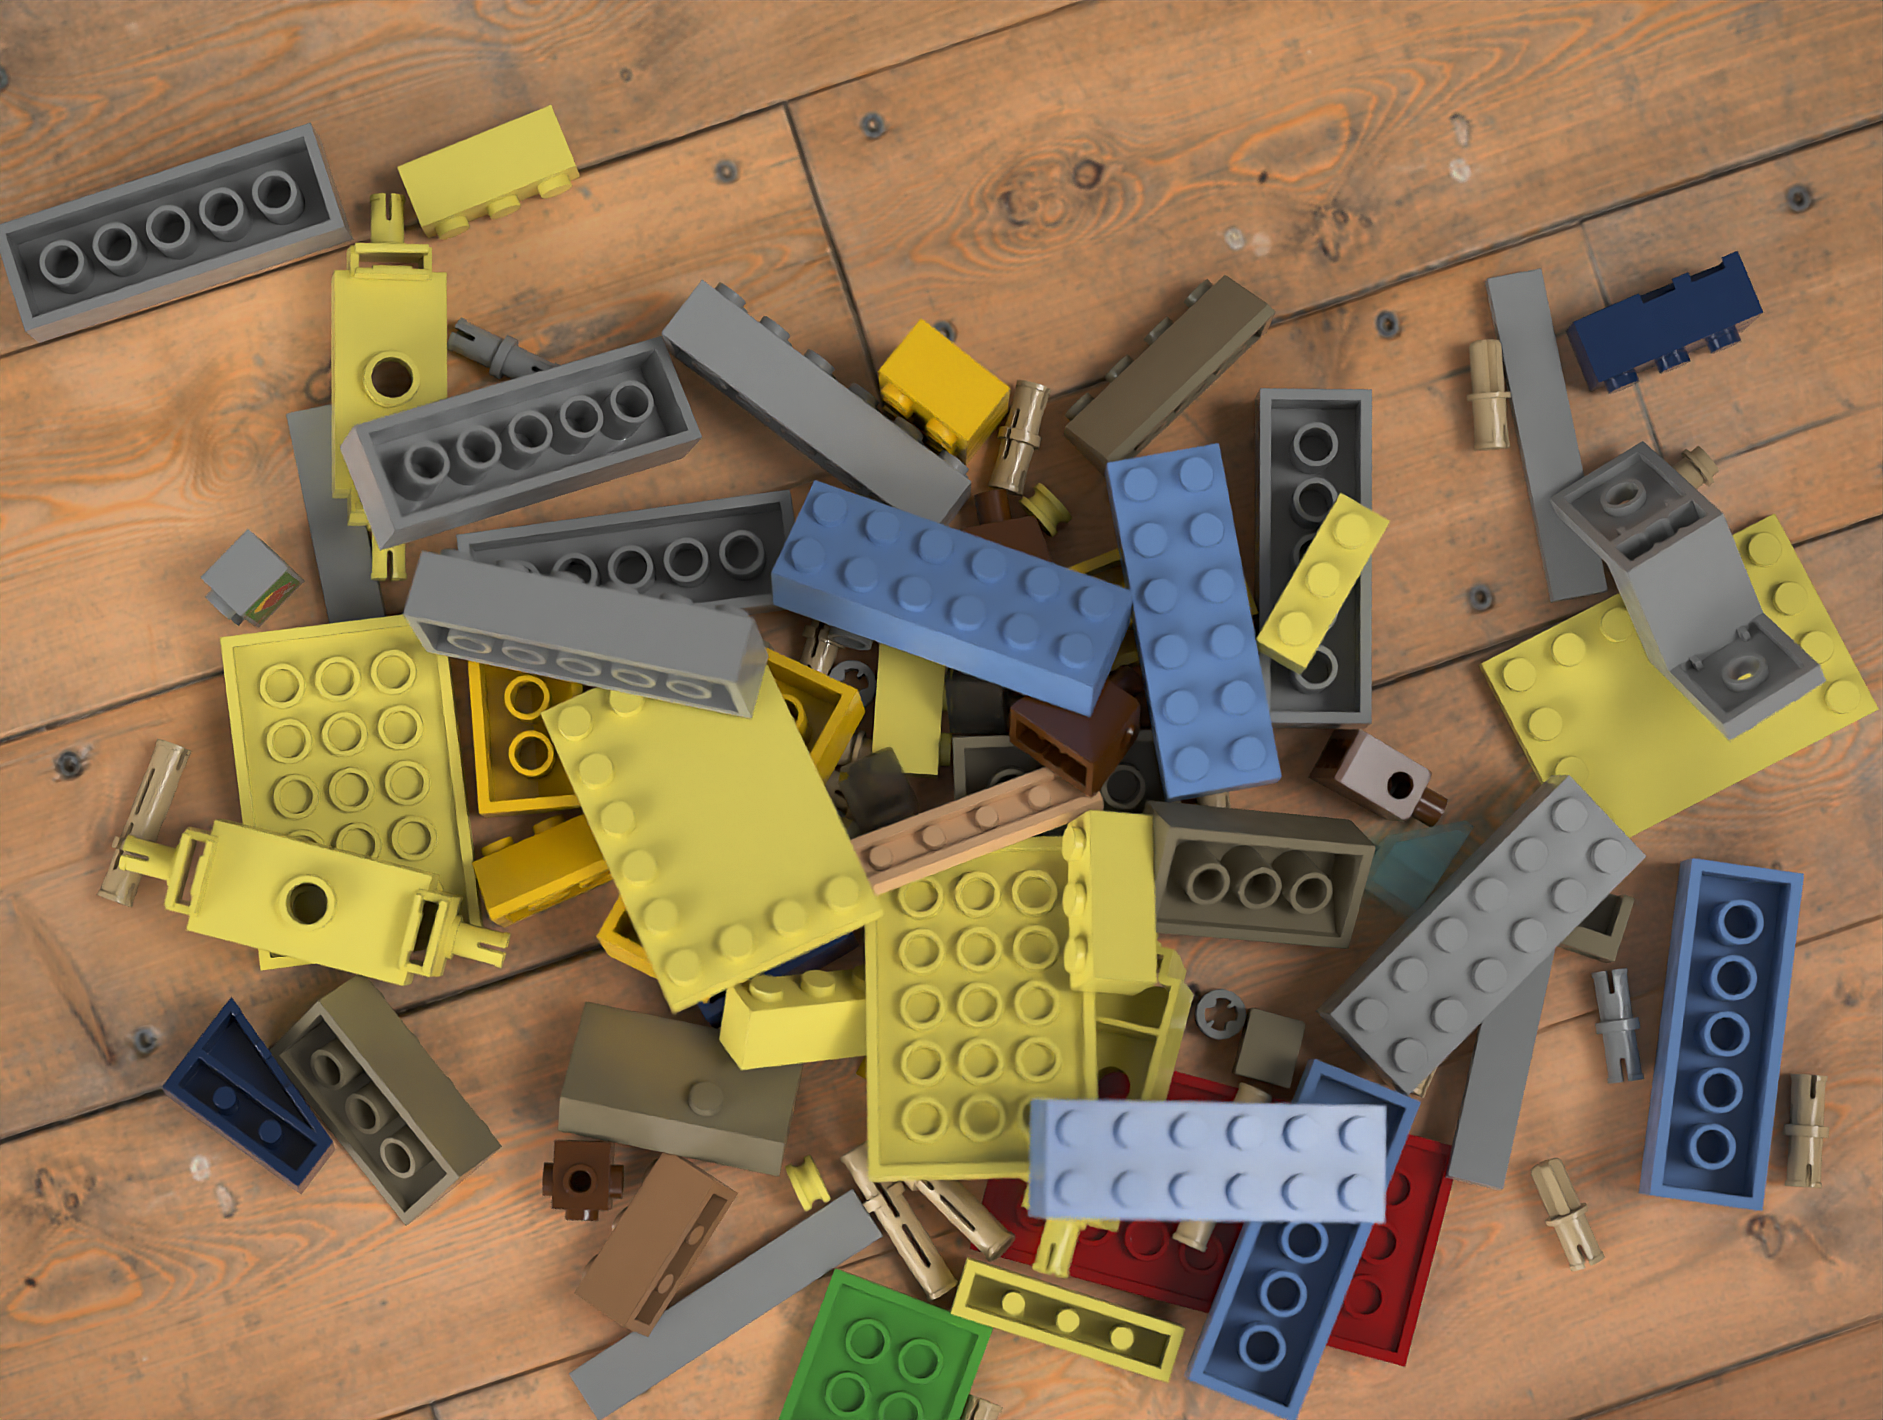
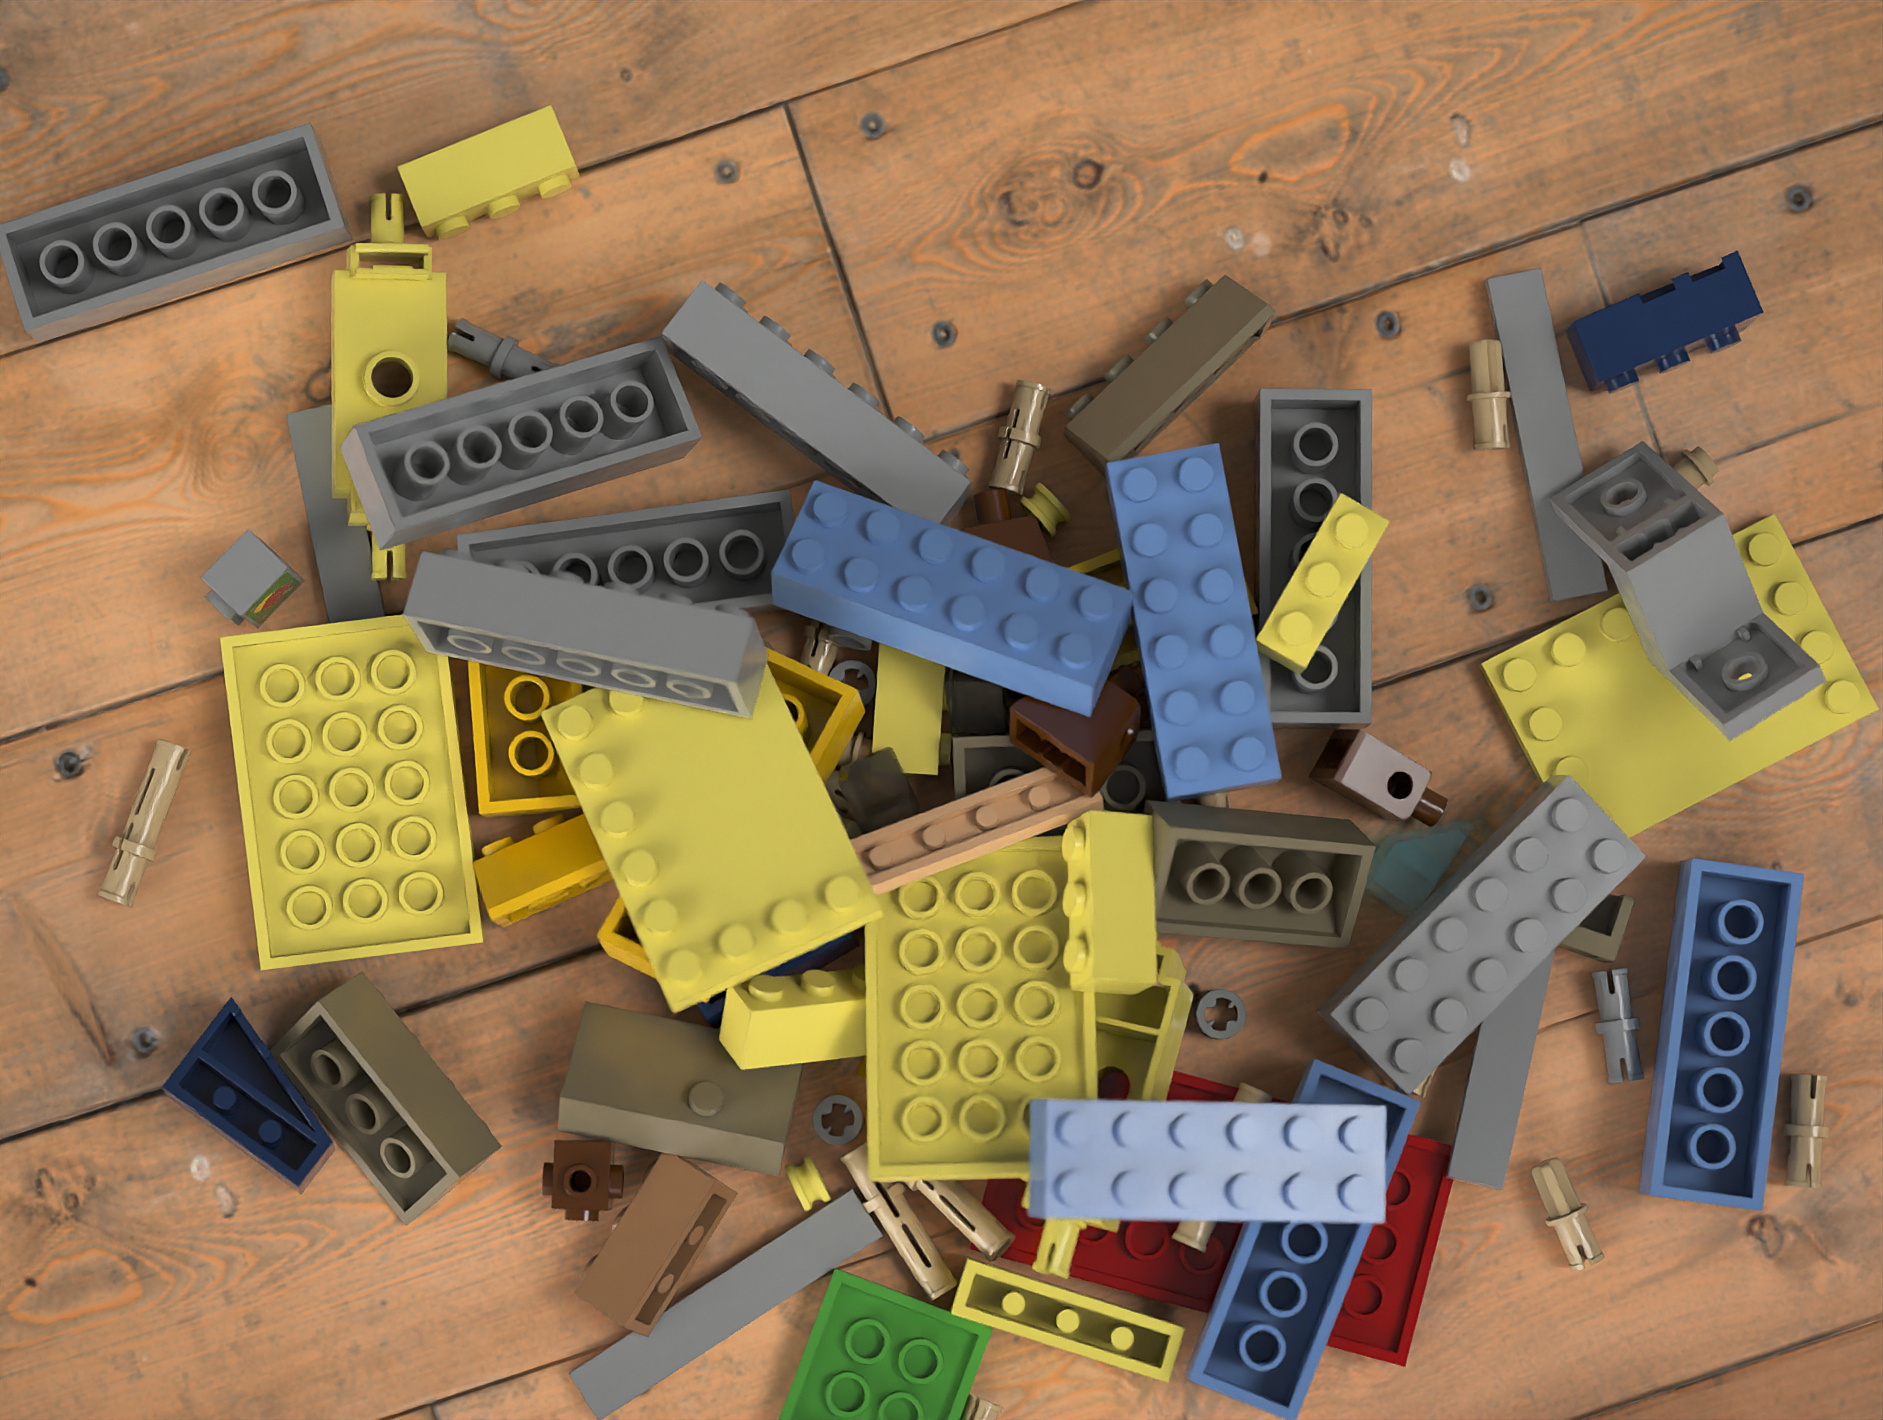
(371, 911): light yellow brick -> none
(825, 1107): none -> light grey bush
(942, 392): yellow brick -> none
(1268, 1047): dark tan panel -> none

